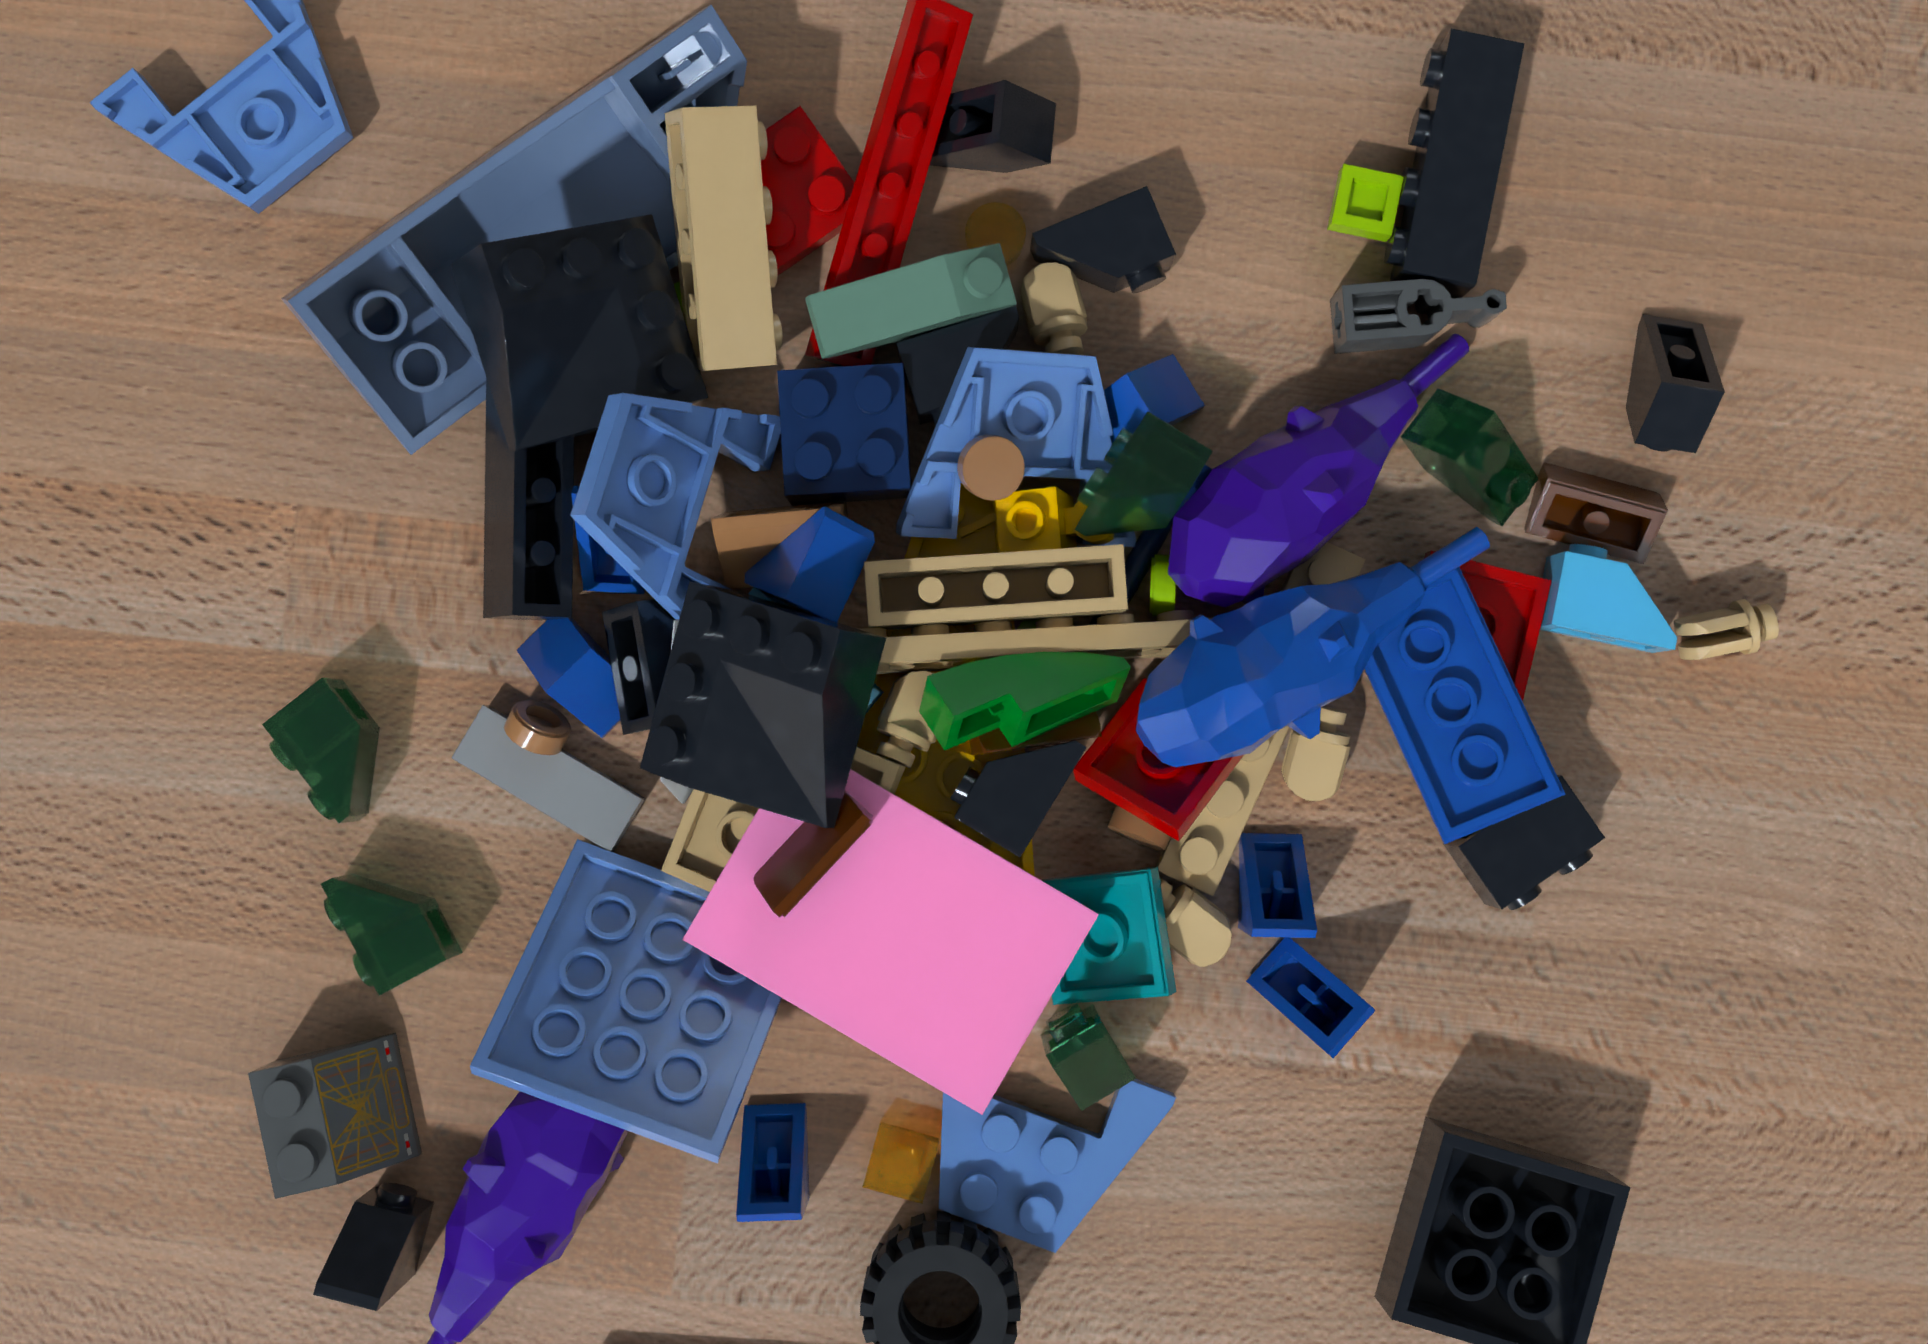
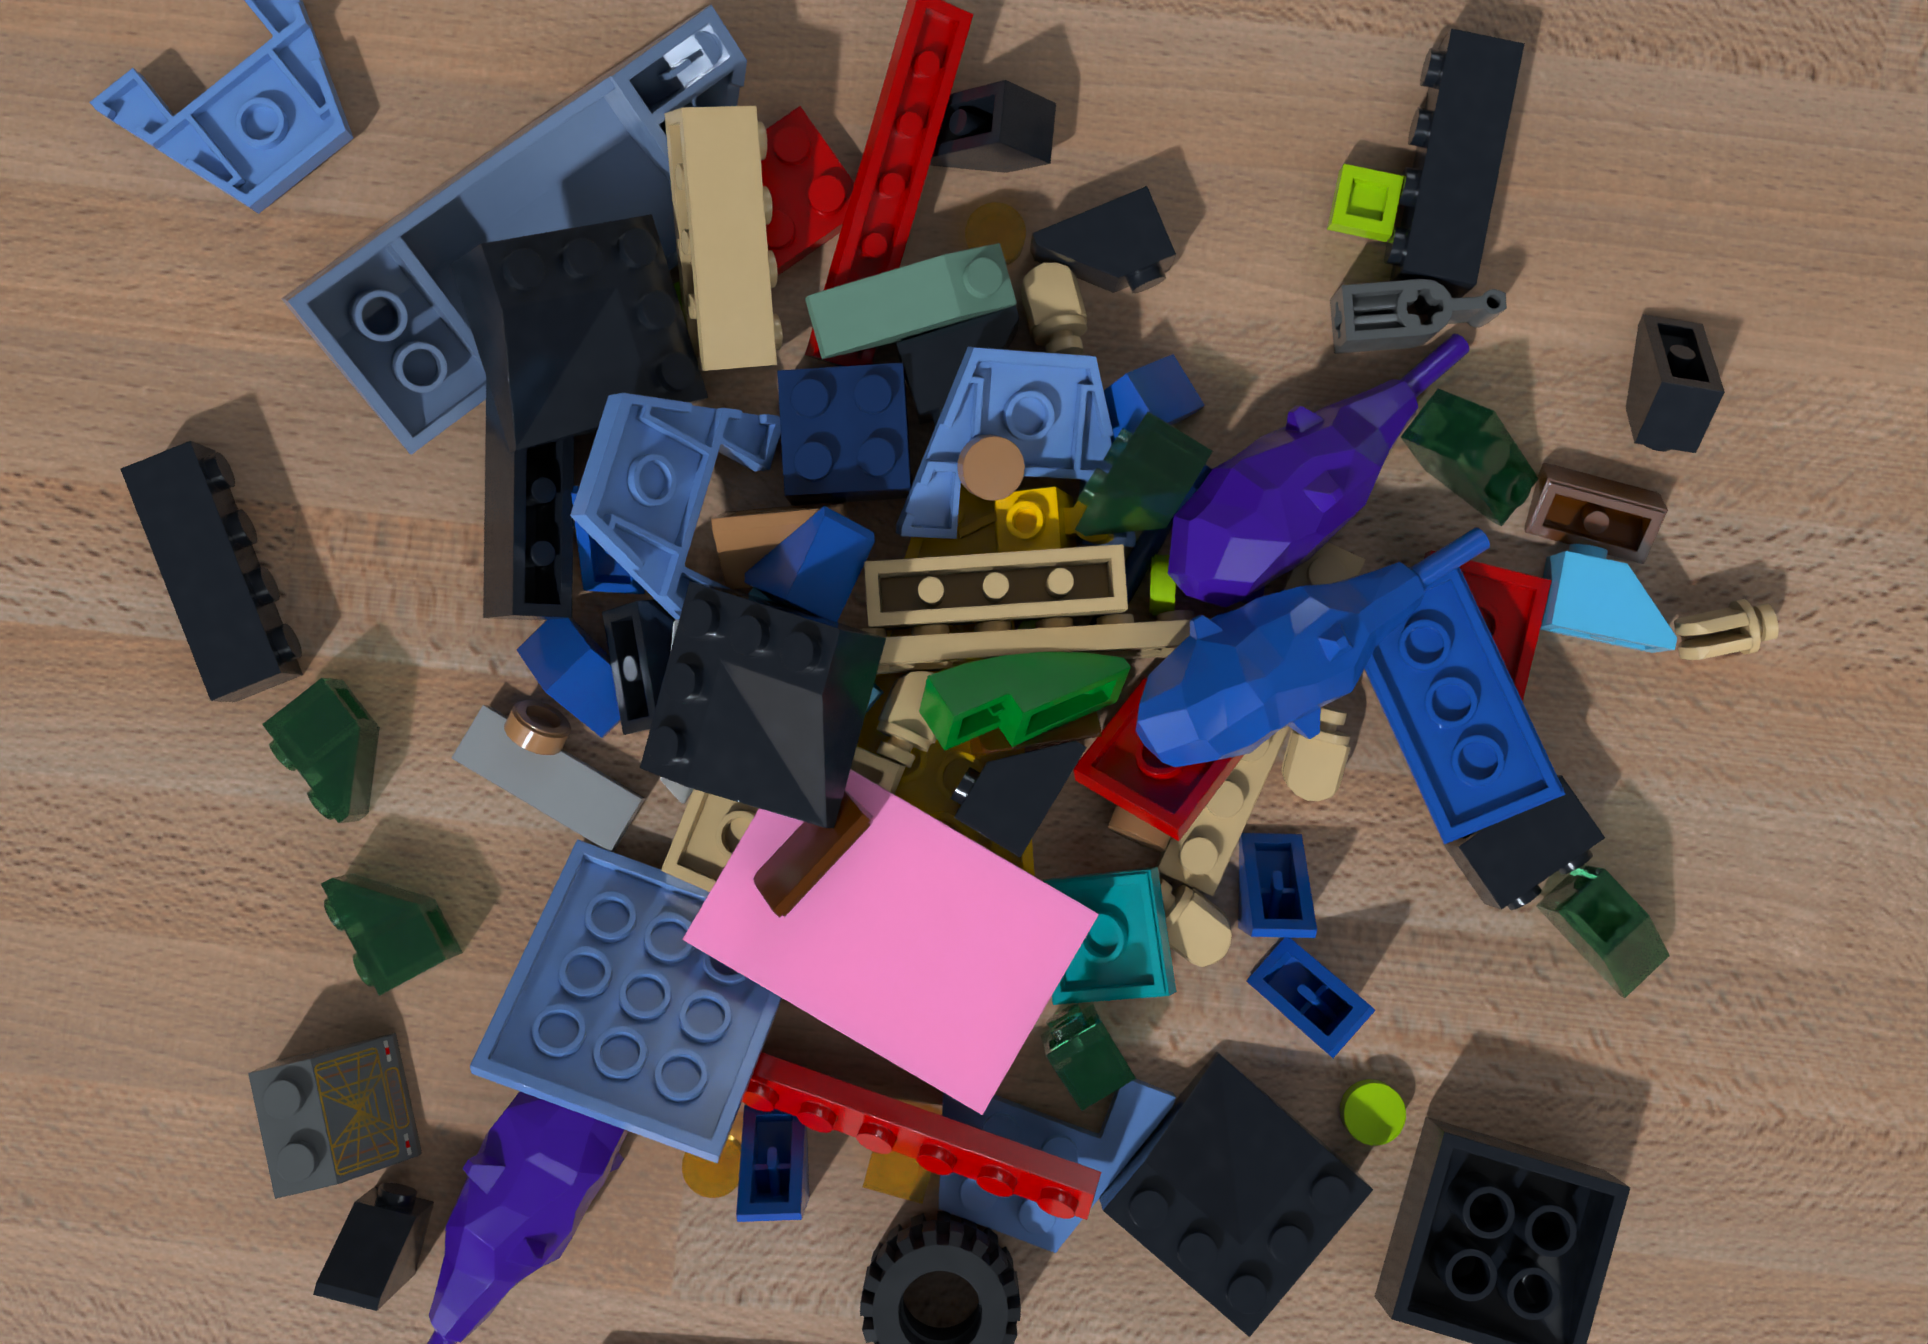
(213, 571): none -> black brick
(710, 1178): none -> clear yellow tile
(933, 1140): none -> red plate
(1234, 1194): none -> black slope
(1372, 1112): none -> lime tile
(1605, 927): none -> clear green slope

